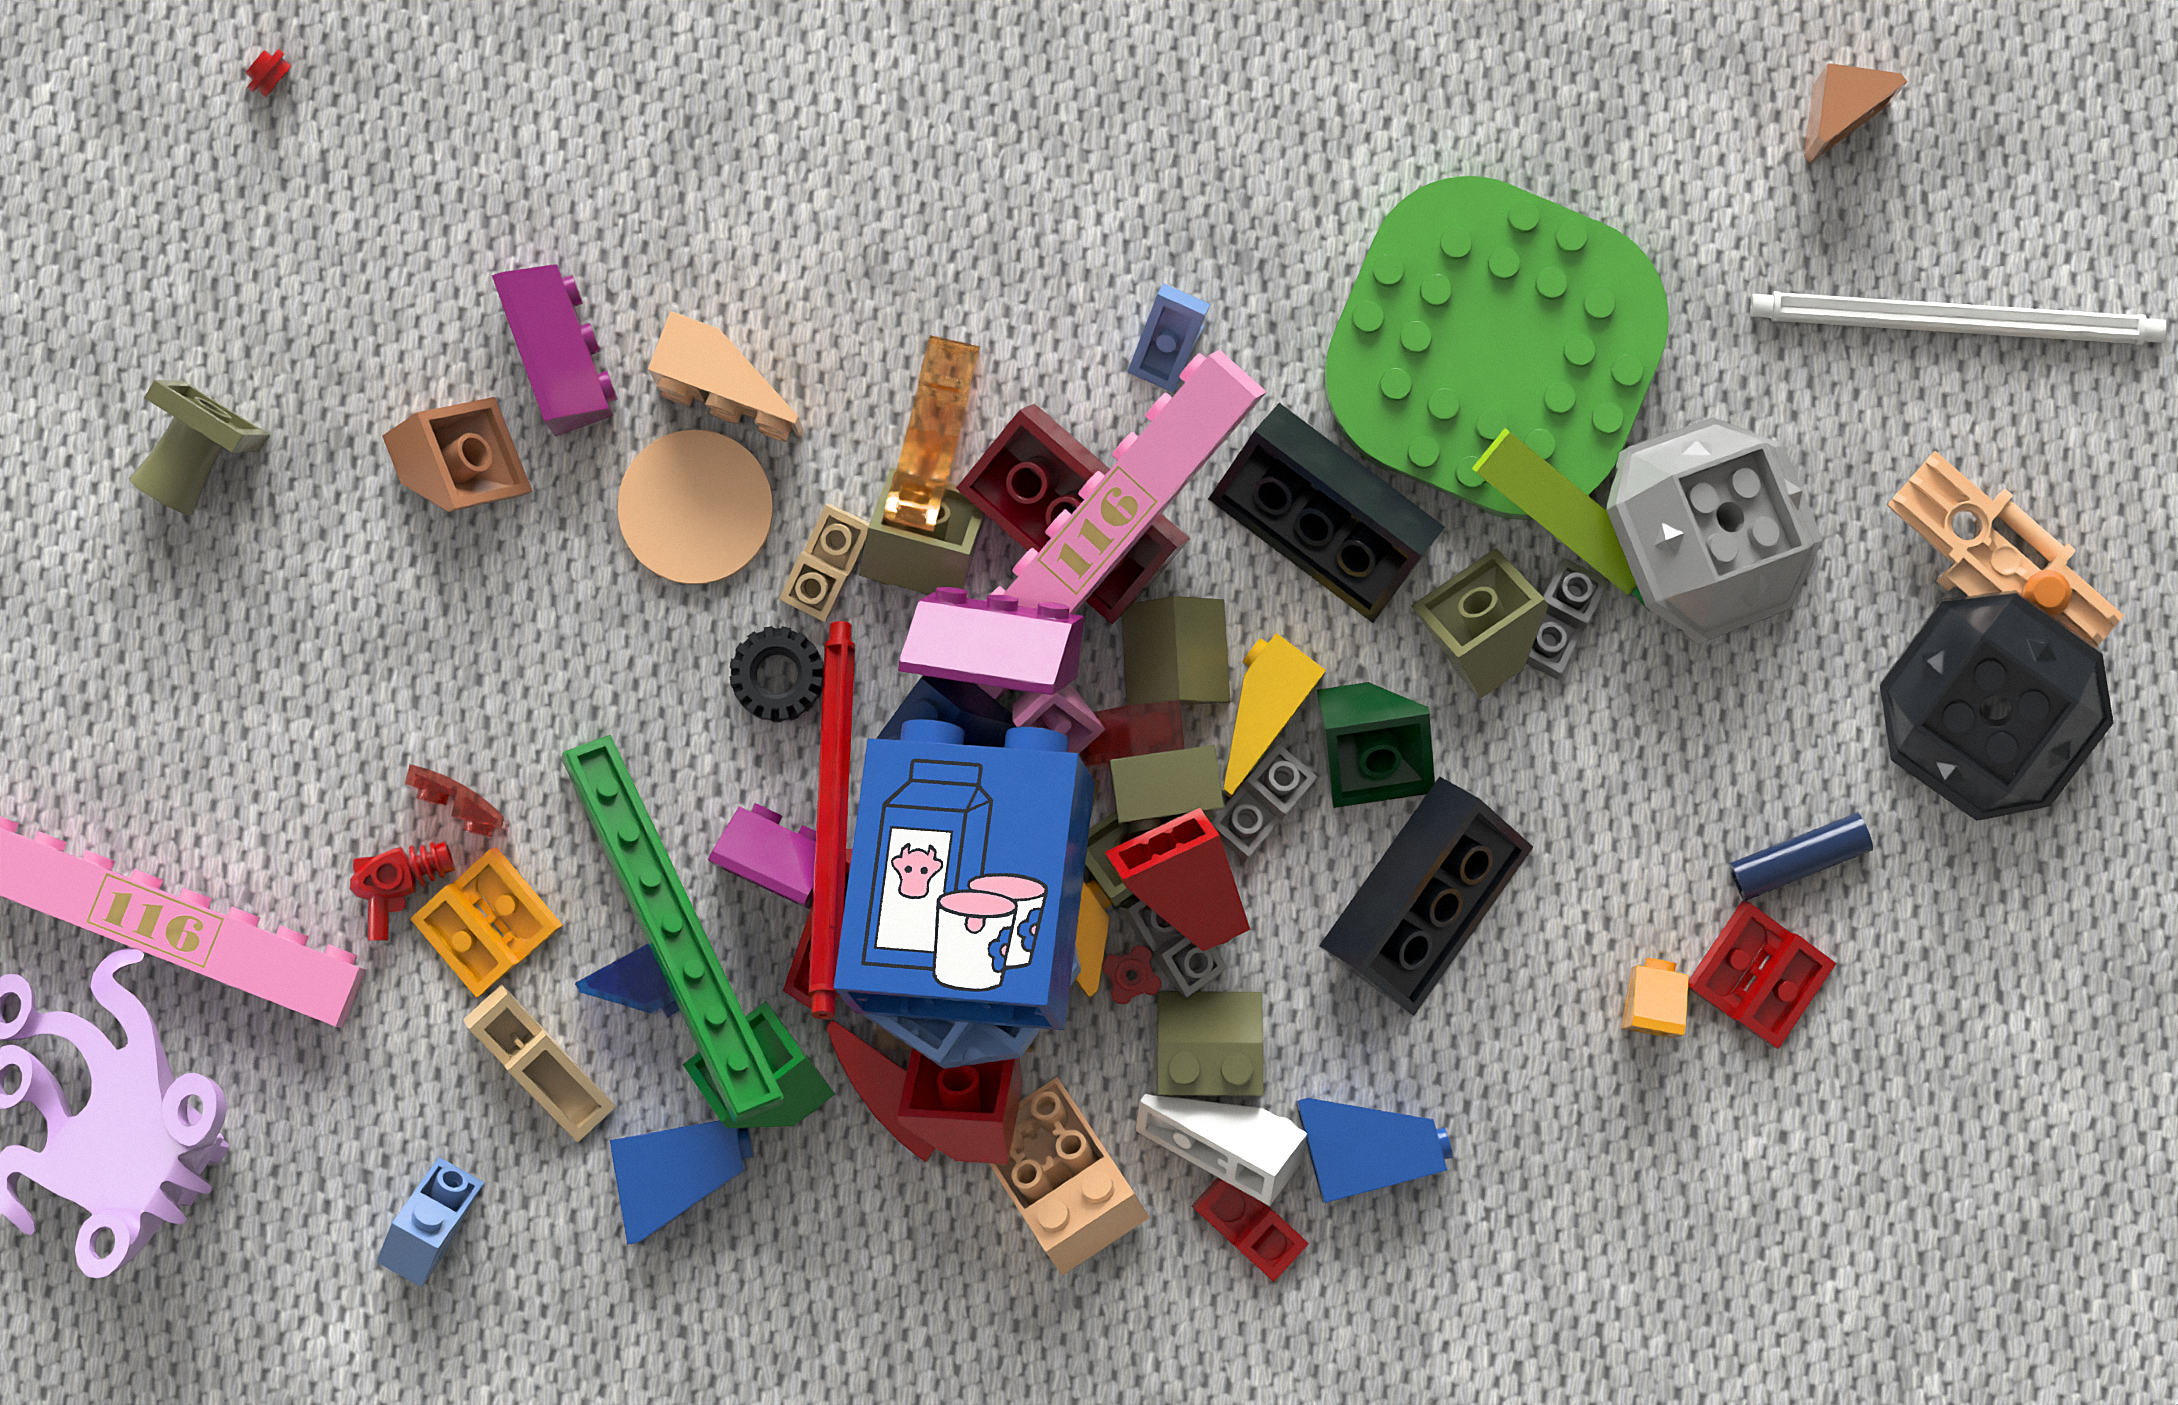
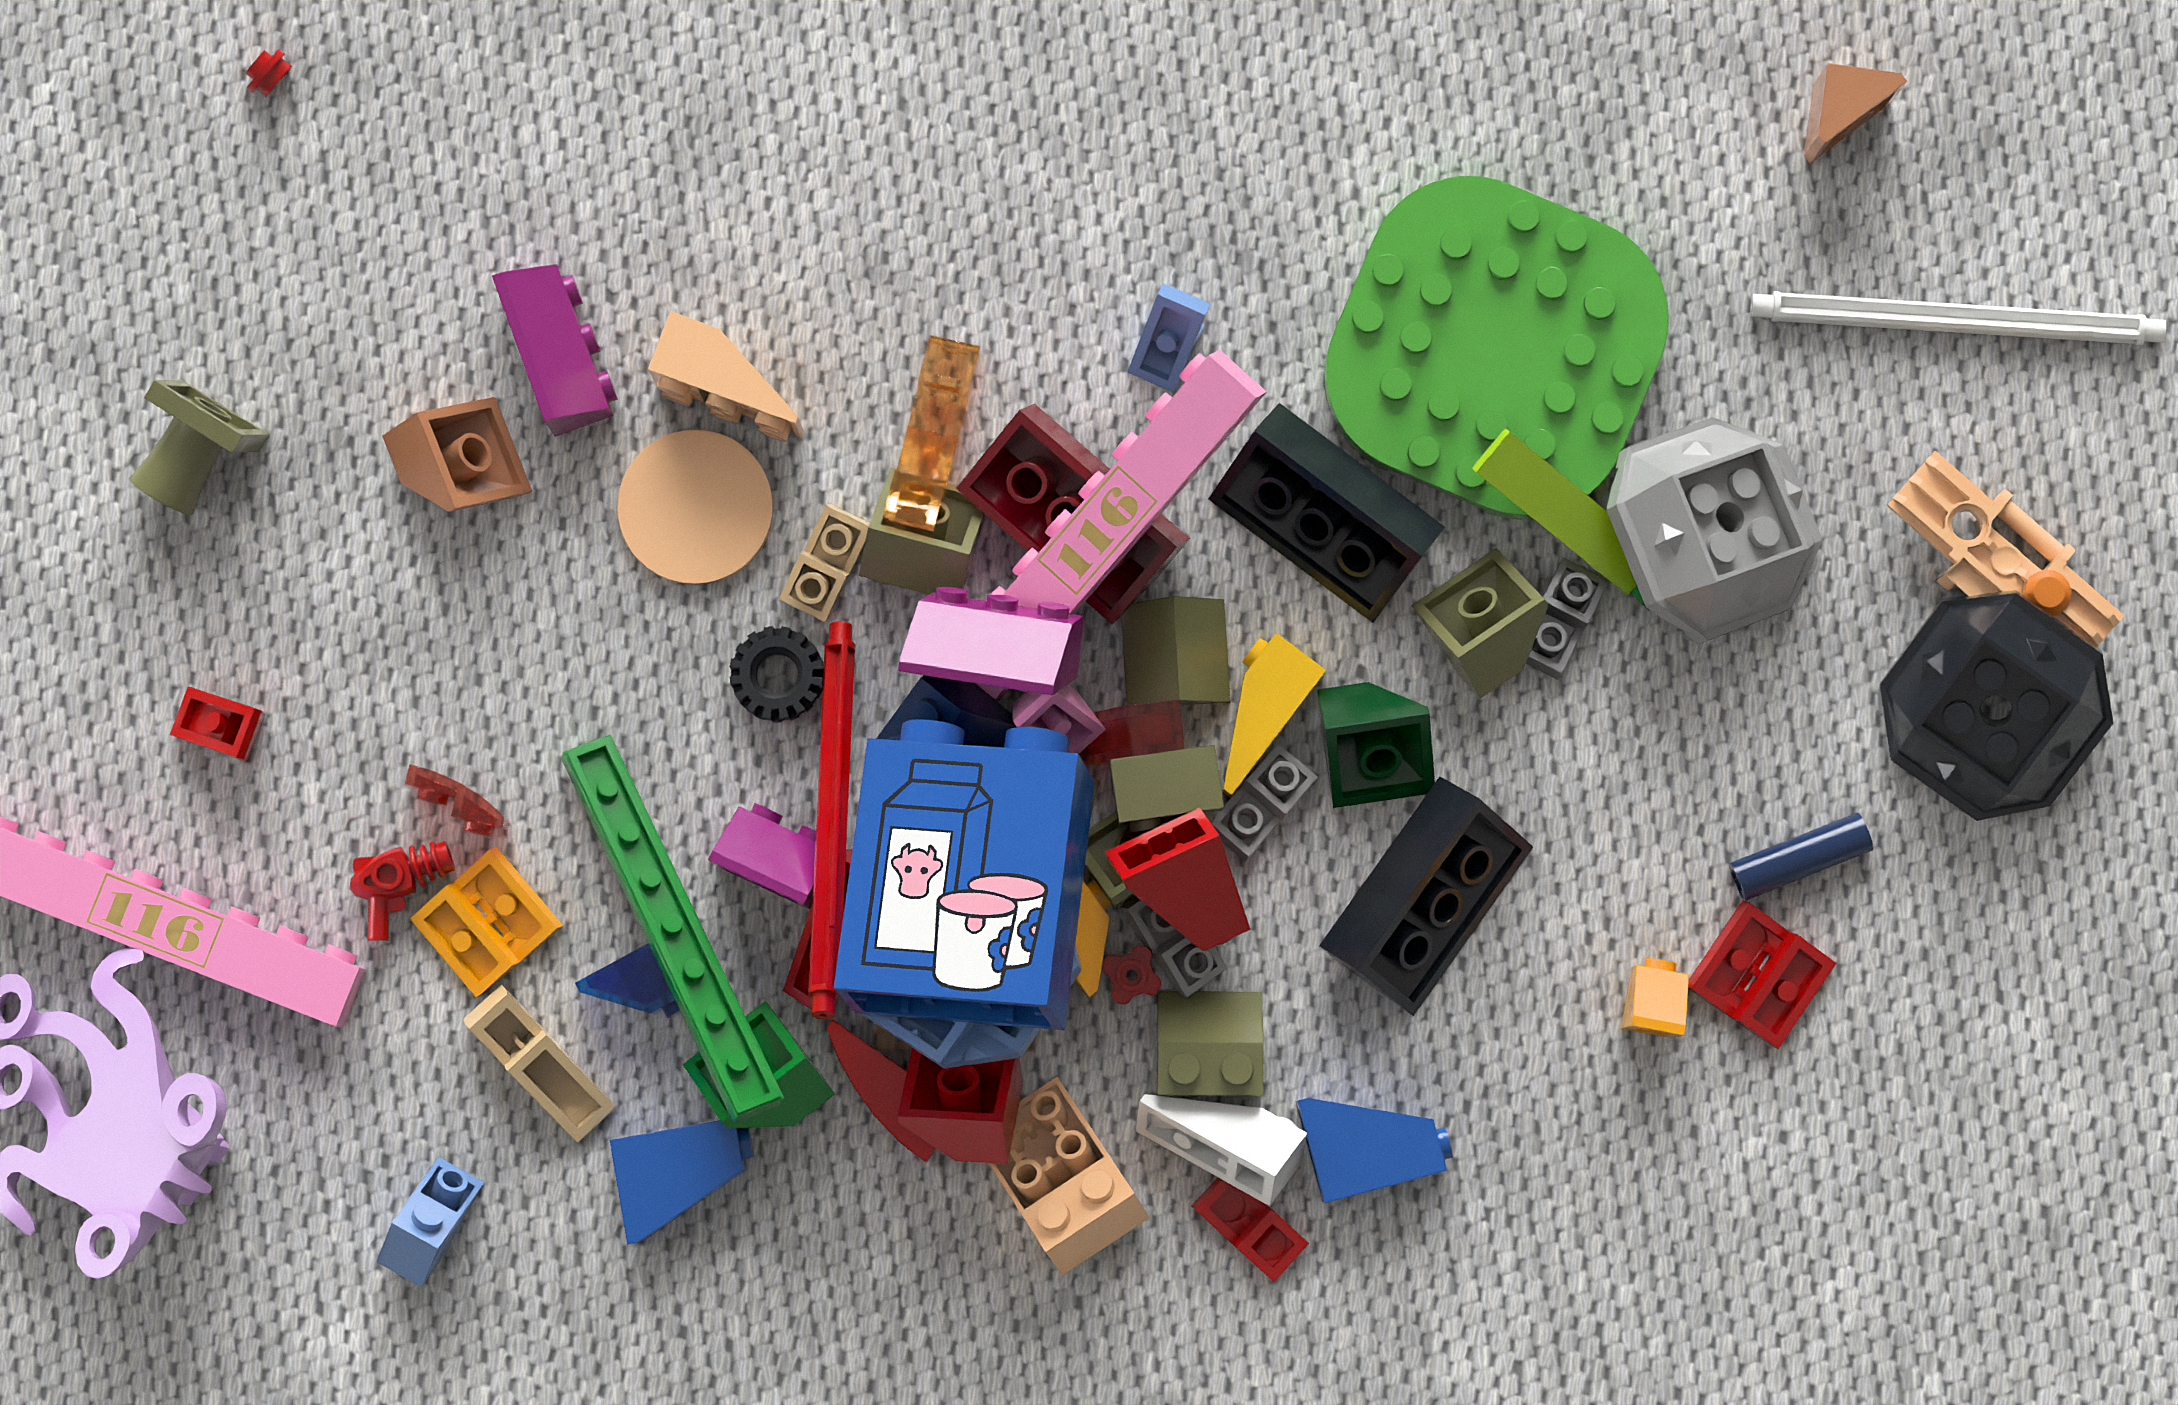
(218, 724): none -> red slope

